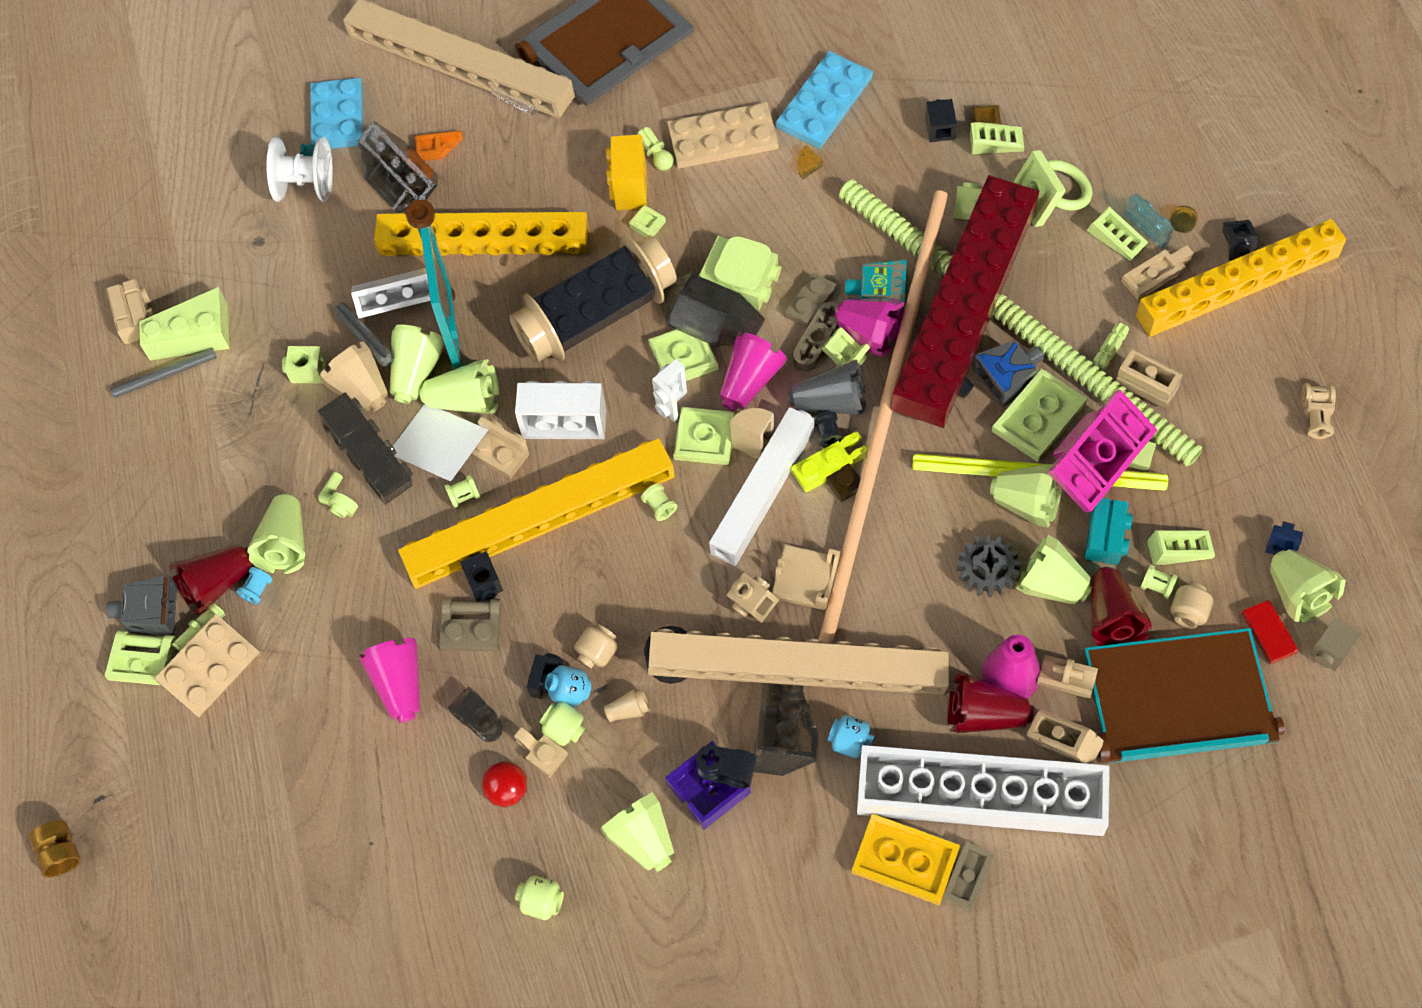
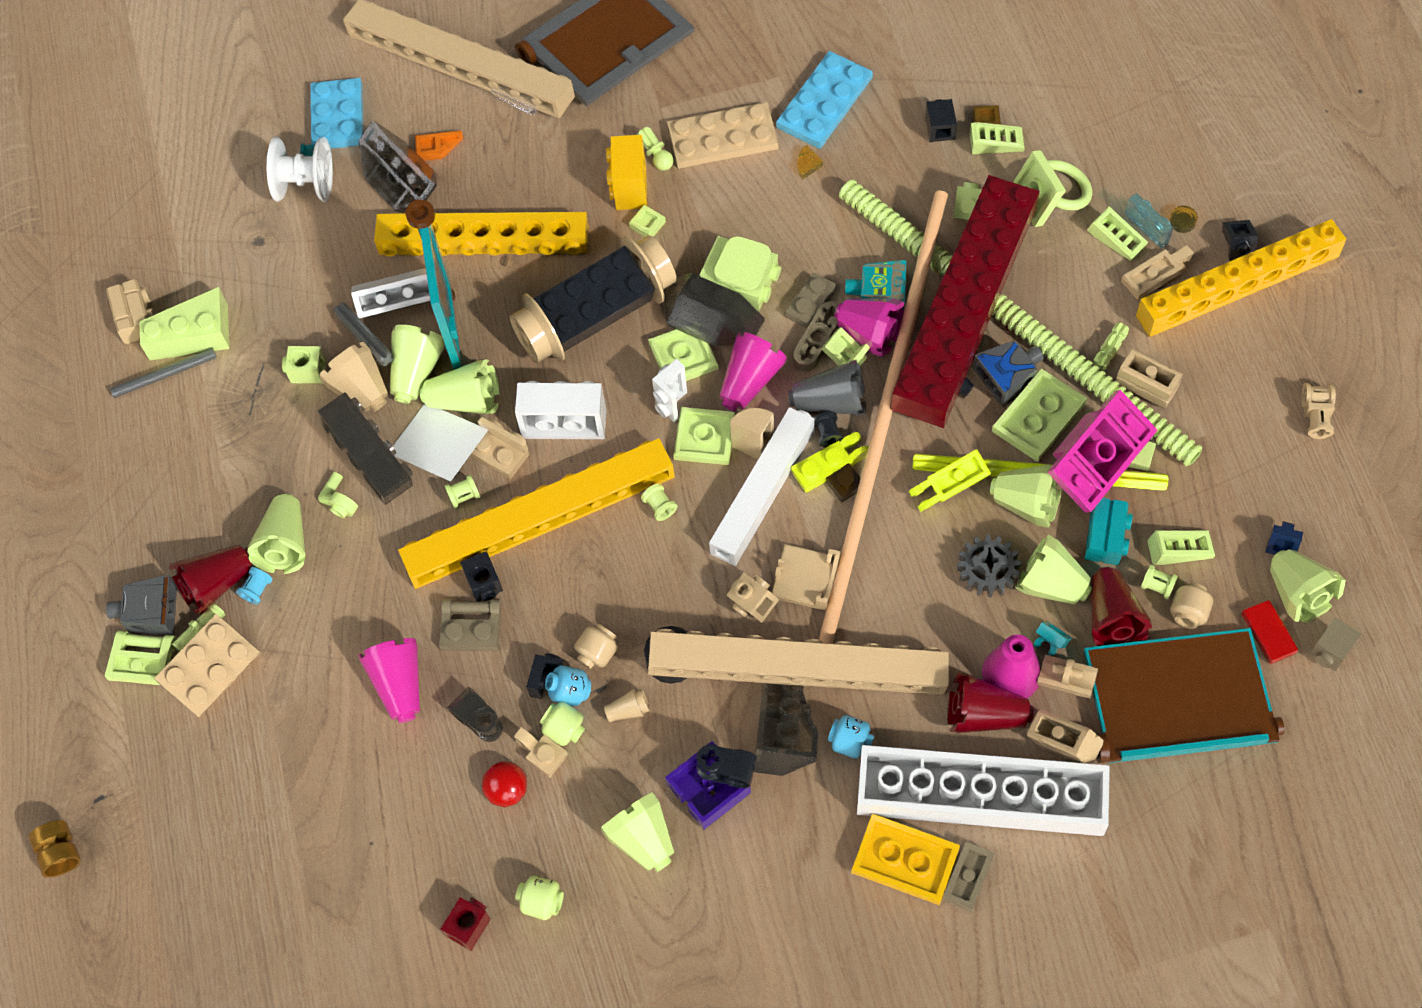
(467, 936): none -> dark red brick
(952, 479): none -> neon yellow hinge
(1052, 635): none -> teal tile

